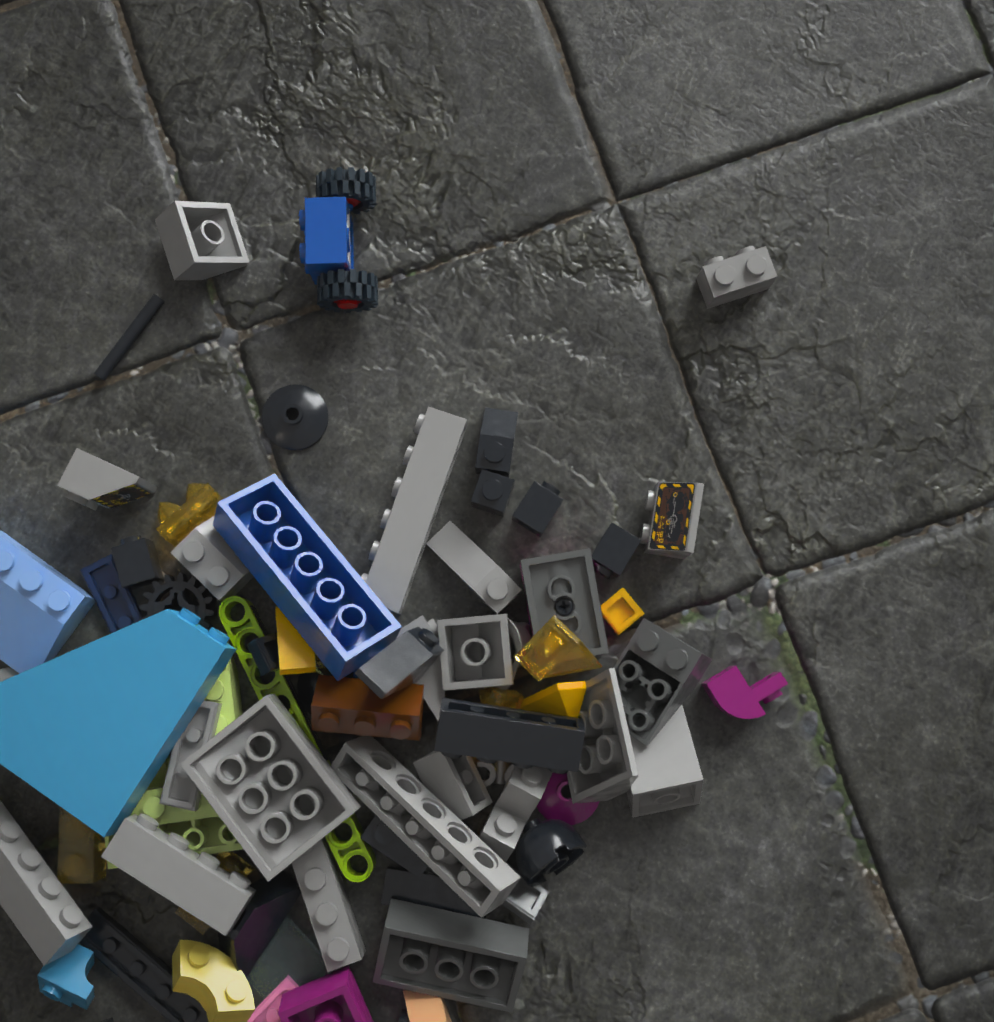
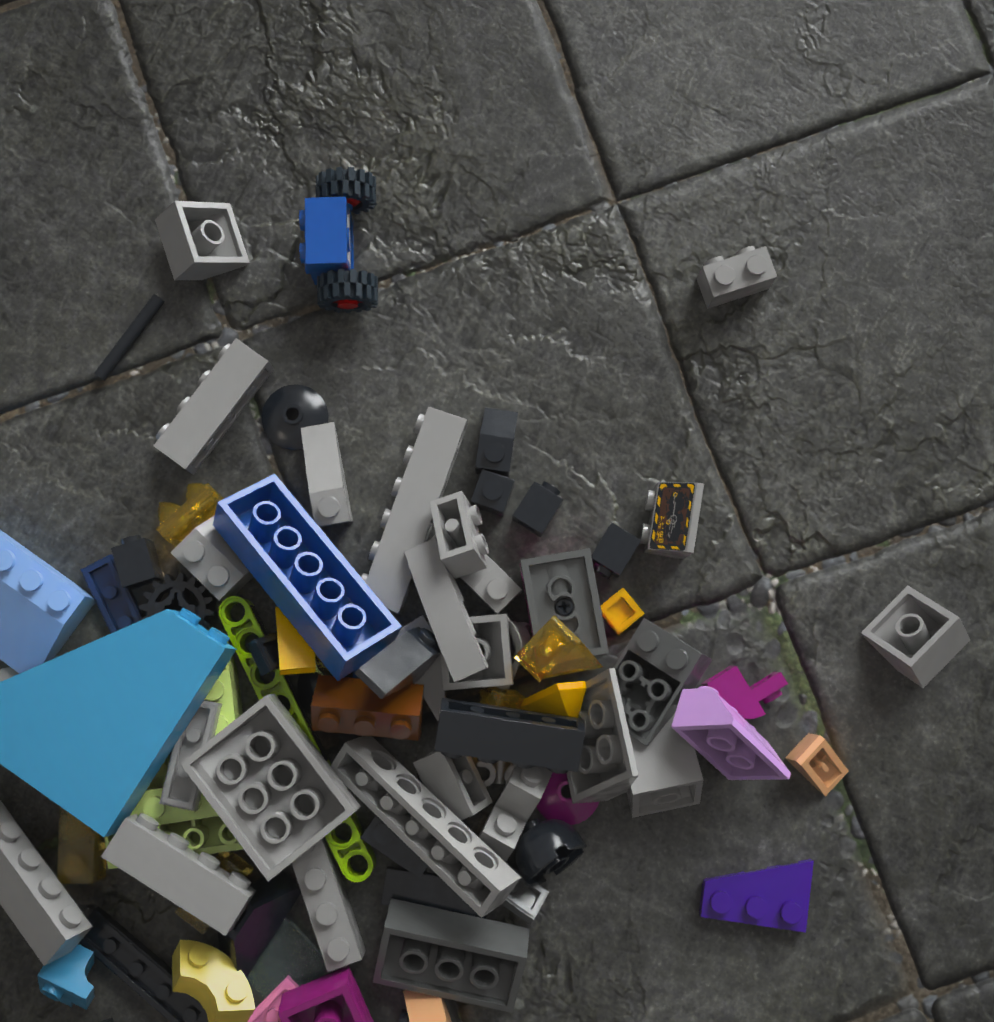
(98, 482): light grey slope -> none
(213, 406): none -> light grey brick
(325, 475): none -> light grey slope
(445, 611): none -> light grey slope
(458, 534): none -> light grey brick
(725, 737): none -> lavender slope
(761, 897): none -> dark purple wing
(817, 763): none -> light nougat slope
(916, 636): none -> light grey slope

